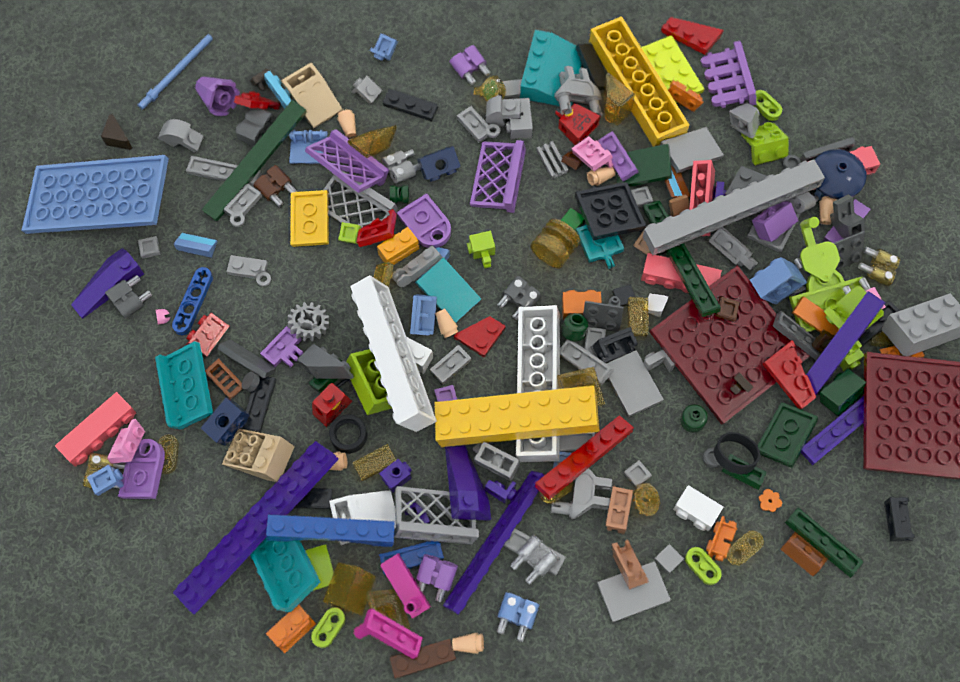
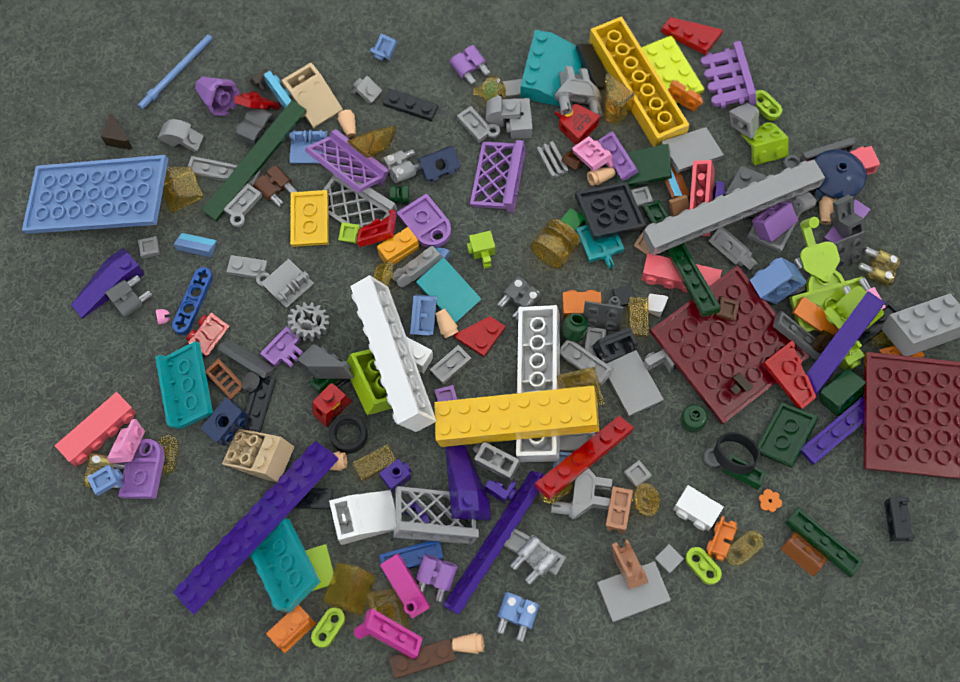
(180, 188): none -> clear yellow slope
(287, 283): none -> light grey hinge
(333, 529): blue arch -> none

